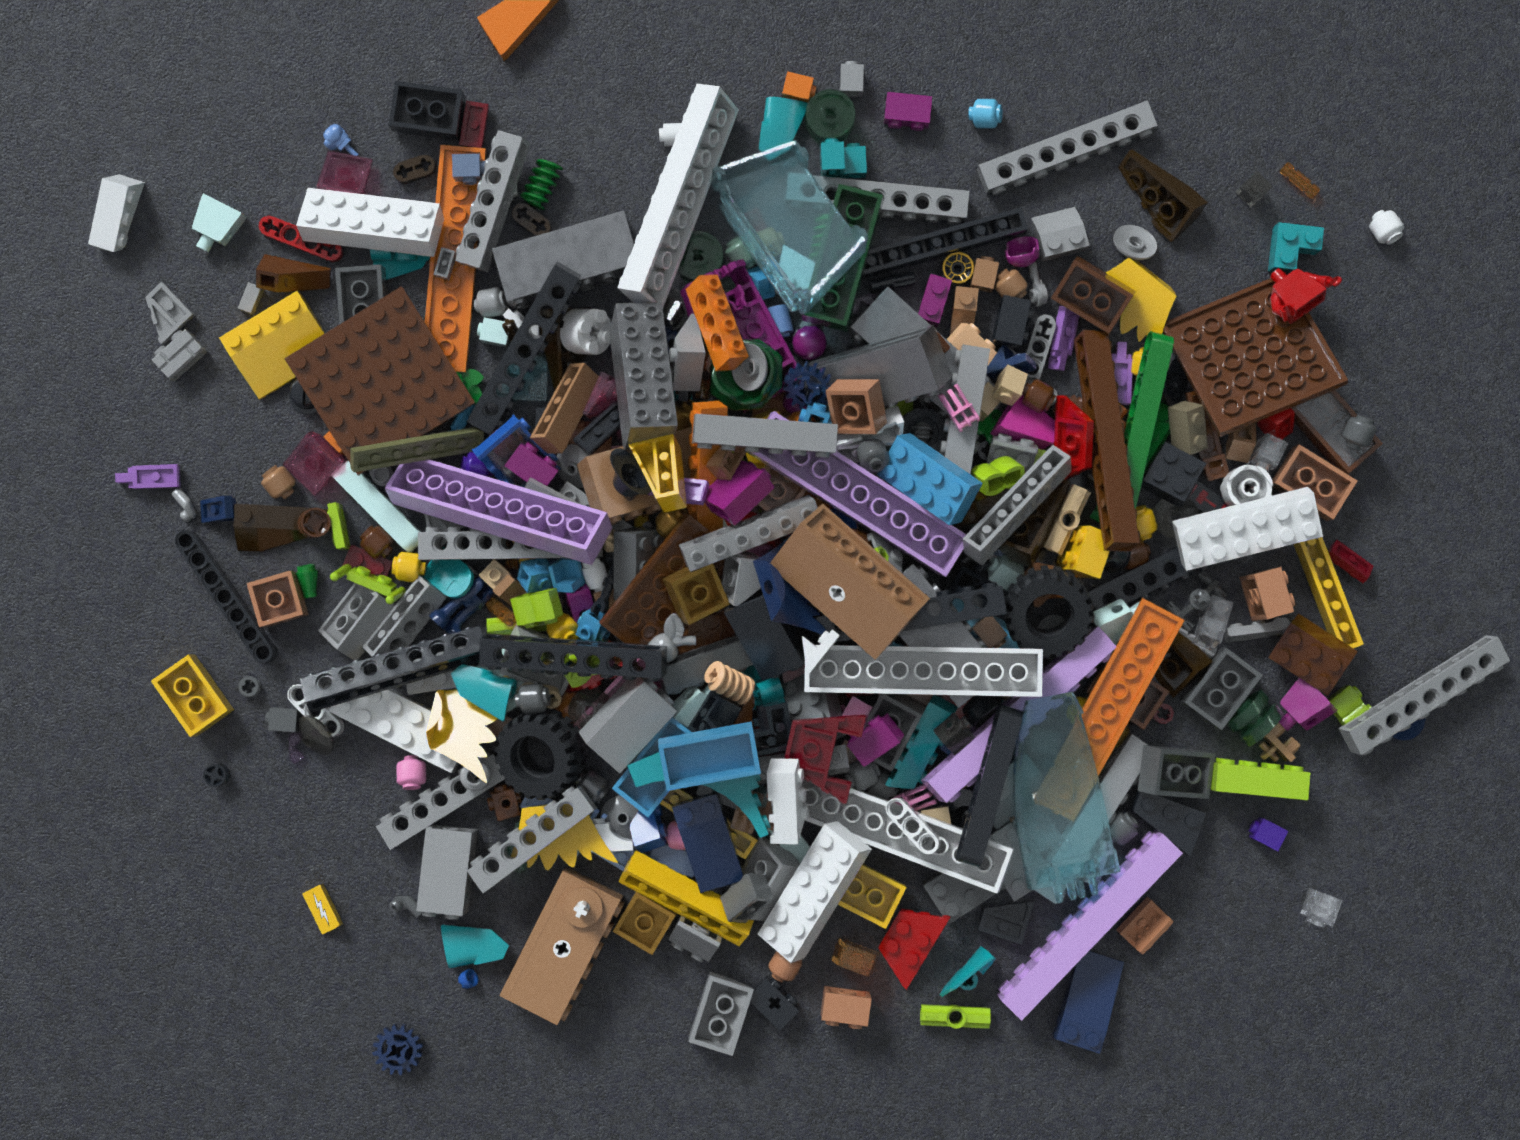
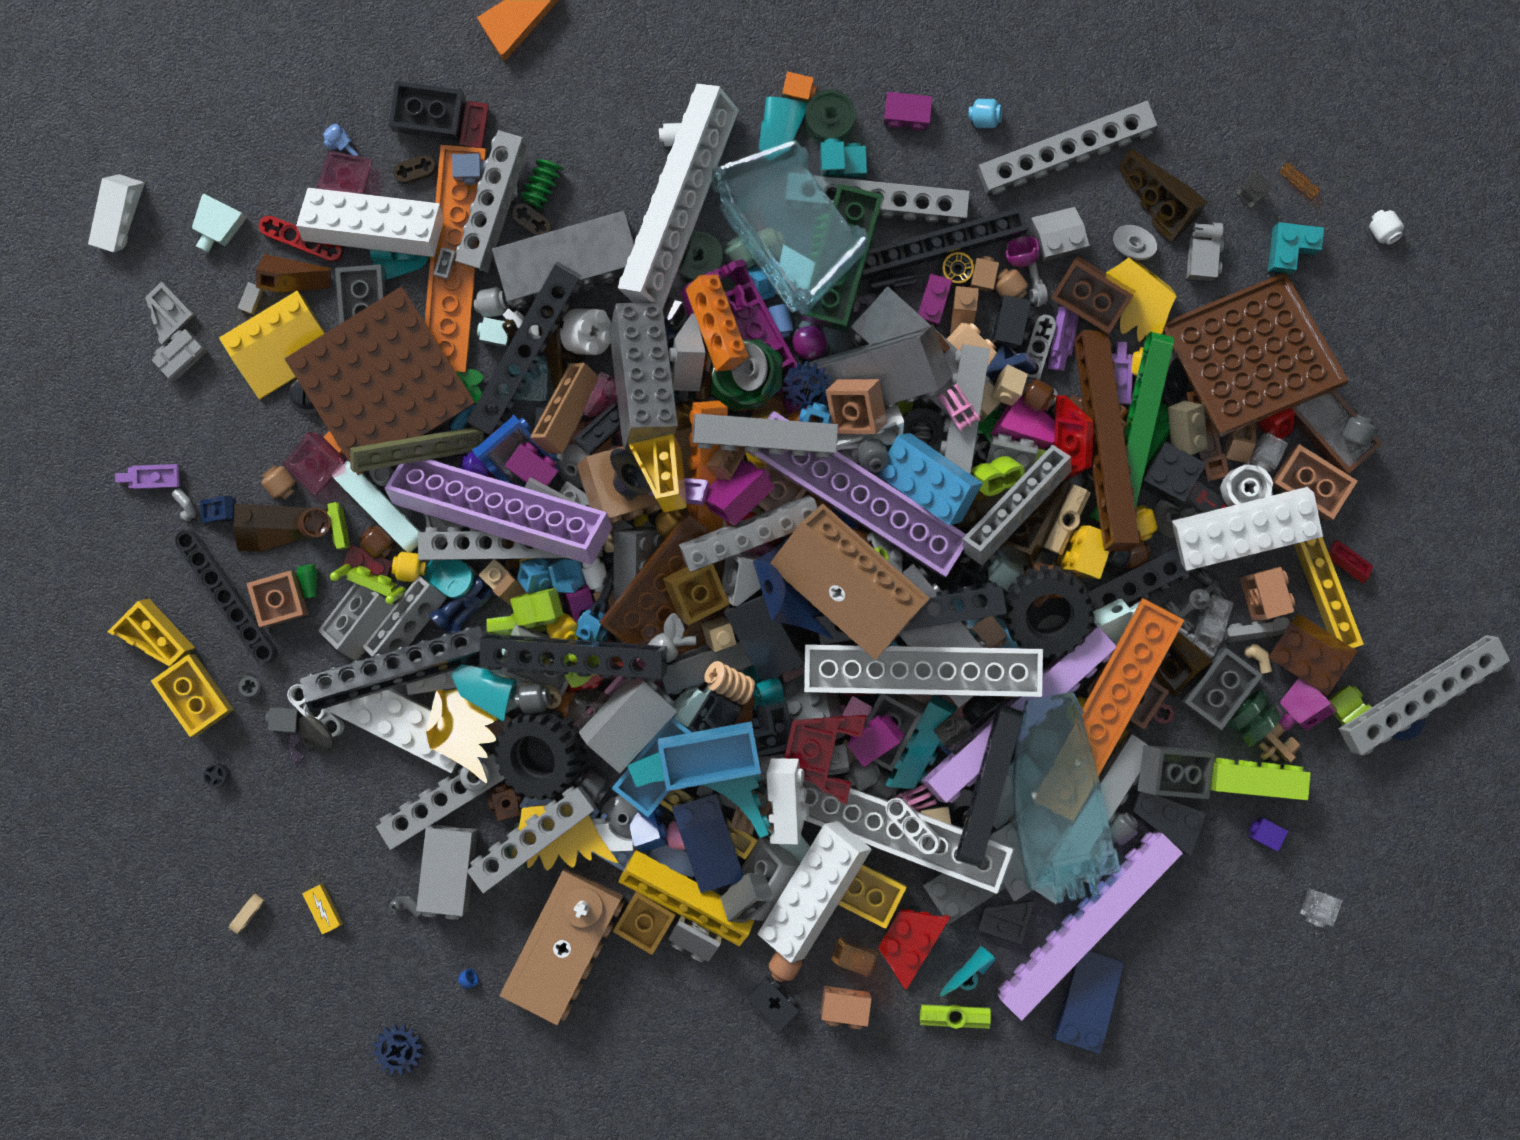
(153, 633): none -> yellow wedge
(246, 914): none -> tan beam
(411, 773): bright pink head -> none
(471, 945): teal panel -> none
(501, 611): clear orange axle -> none
(718, 634): none -> tan brick
(720, 1014): light grey slope -> none
(815, 654): white slope -> none
(852, 78): light grey brick -> none
(1145, 925): nougat bracket -> none
(1204, 252): none -> light grey hinge
(1261, 655): none -> tan arm
(1298, 293): red torso -> none

